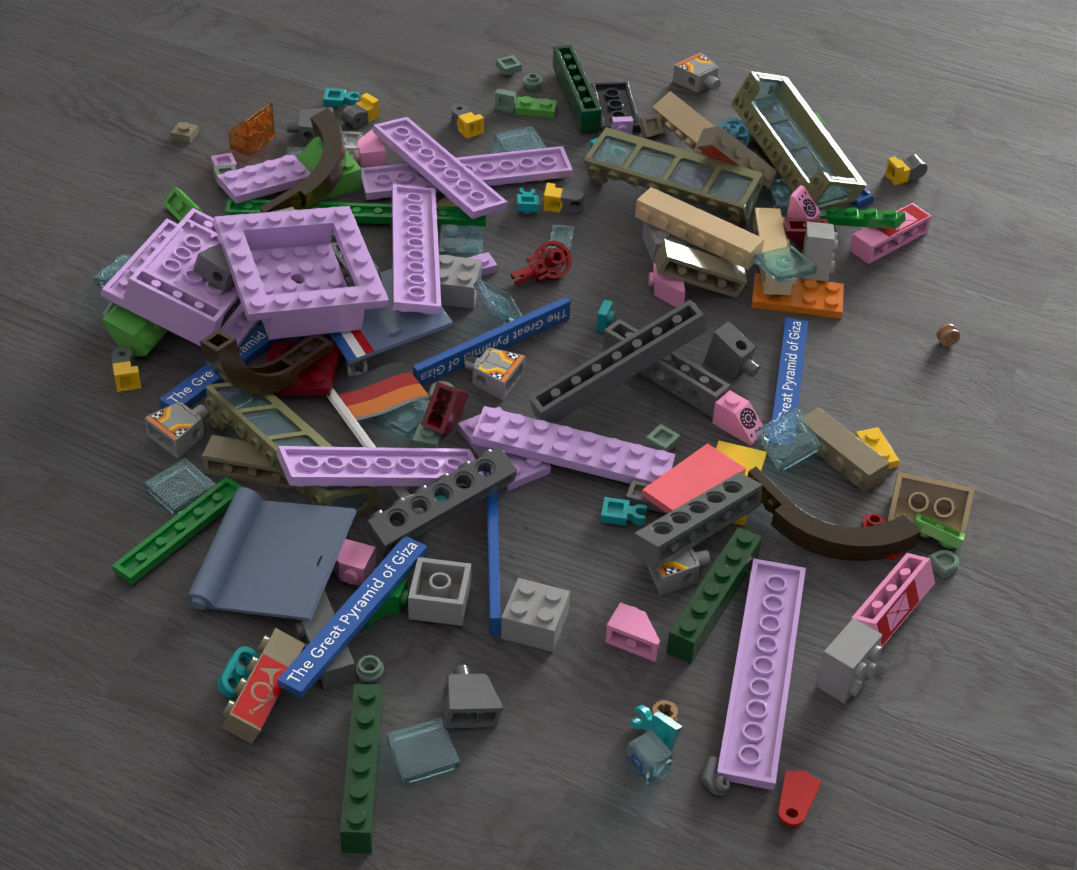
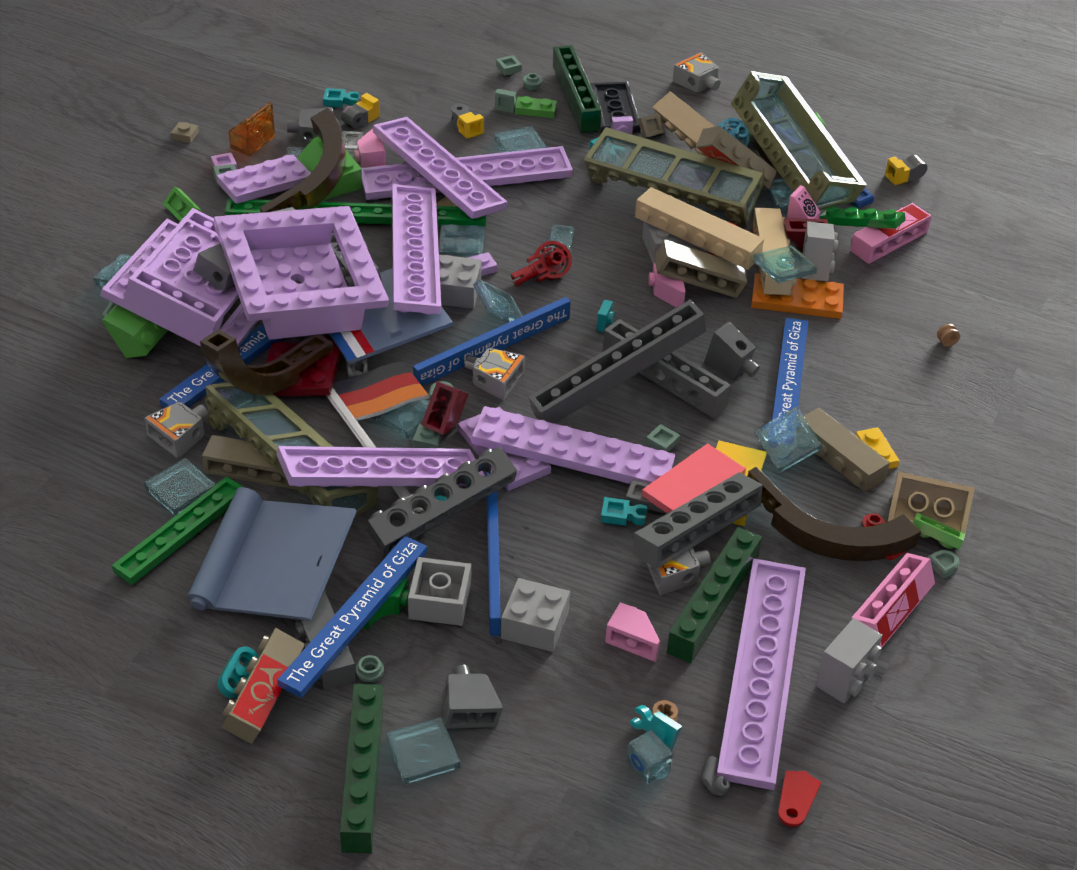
(124, 369): yellow leg -> none
(355, 562): bright pink slope -> none
(527, 201): teal plate -> none
(563, 200): leg -> none
(737, 417): bright pink slope -> none

